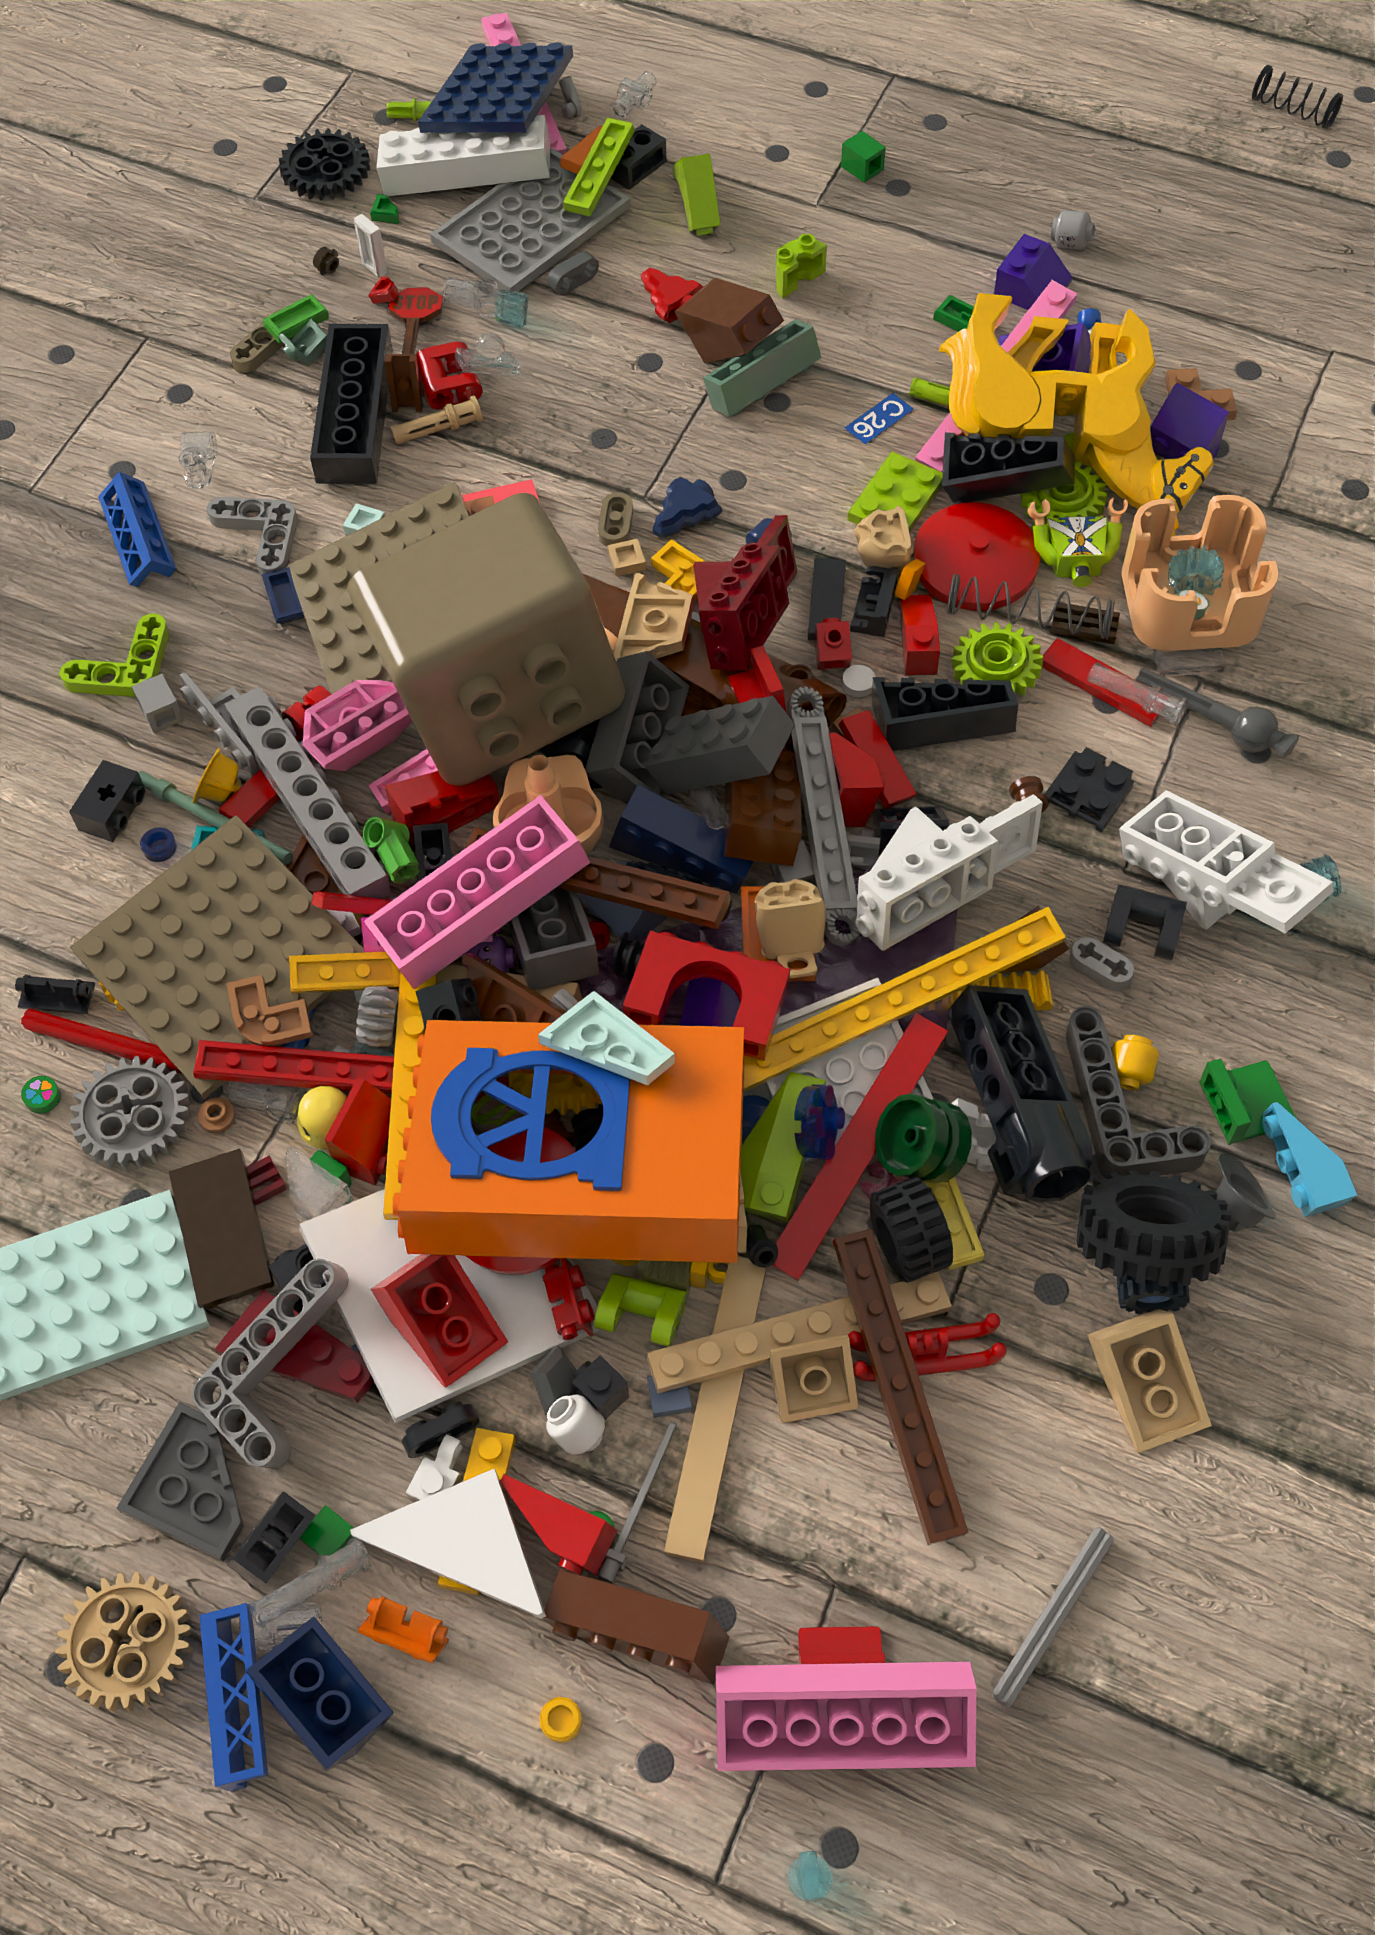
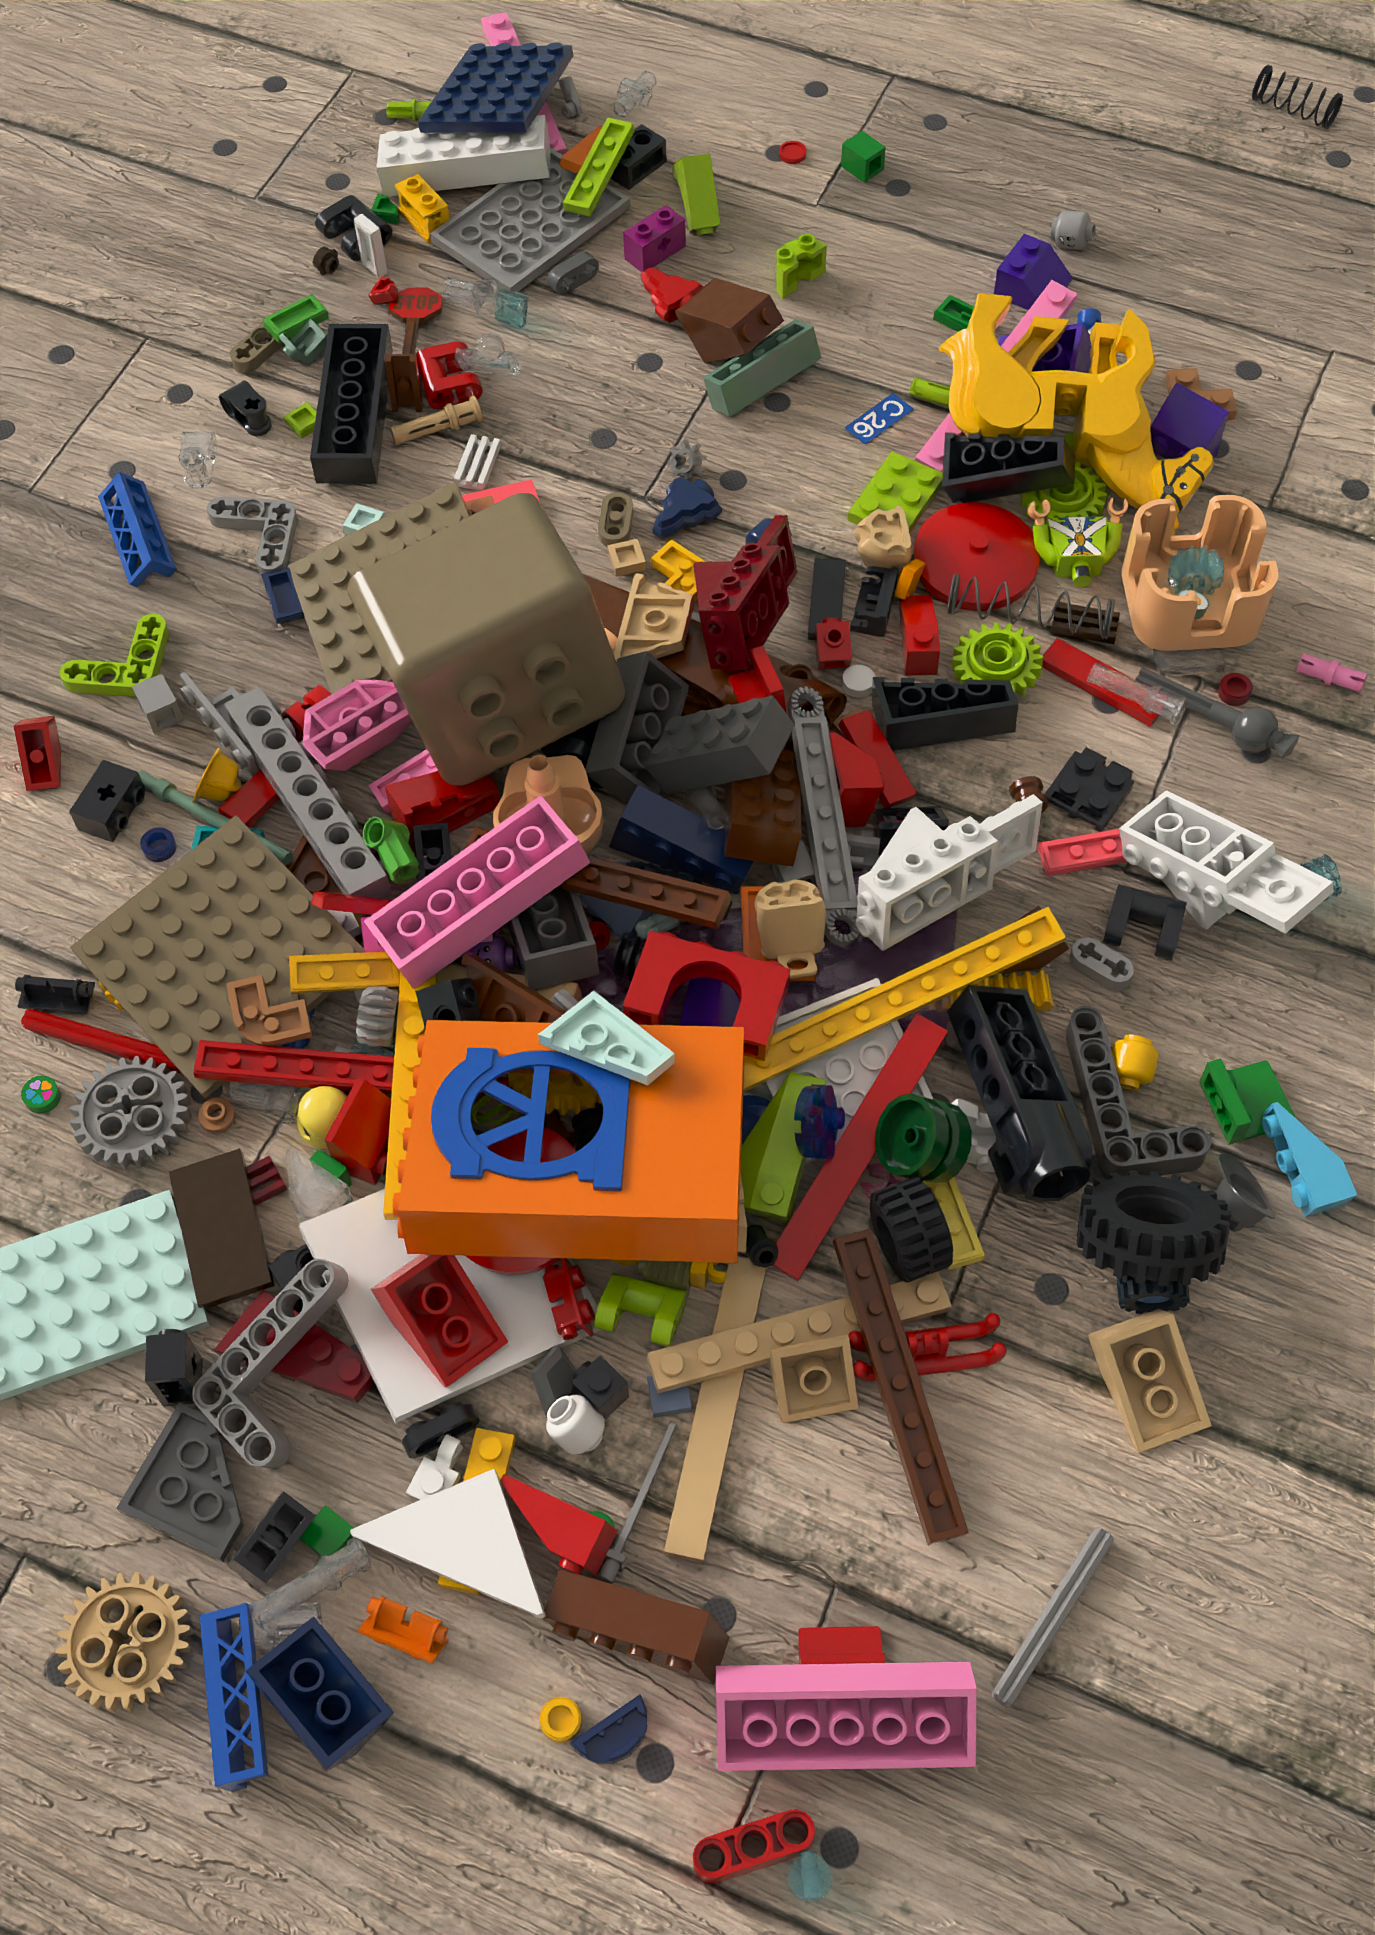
(39, 752): none -> red slope
(172, 1367): none -> black brick
(246, 408): none -> black piece
(301, 420): none -> lime tile
(324, 164): black gear -> none
(340, 218): none -> black connector
(421, 206): none -> yellow hinge
(482, 445): none -> white tile
(614, 1736): none -> dark blue tile
(654, 239): none -> magenta brick
(656, 923): none -> light aqua axle
(678, 460): none -> light grey gear
(768, 1829): none -> red beam
(792, 152): none -> red piece
(1081, 852): none -> coral tile
(1235, 689): none -> dark red tile
(1331, 672): none -> bright pink pin

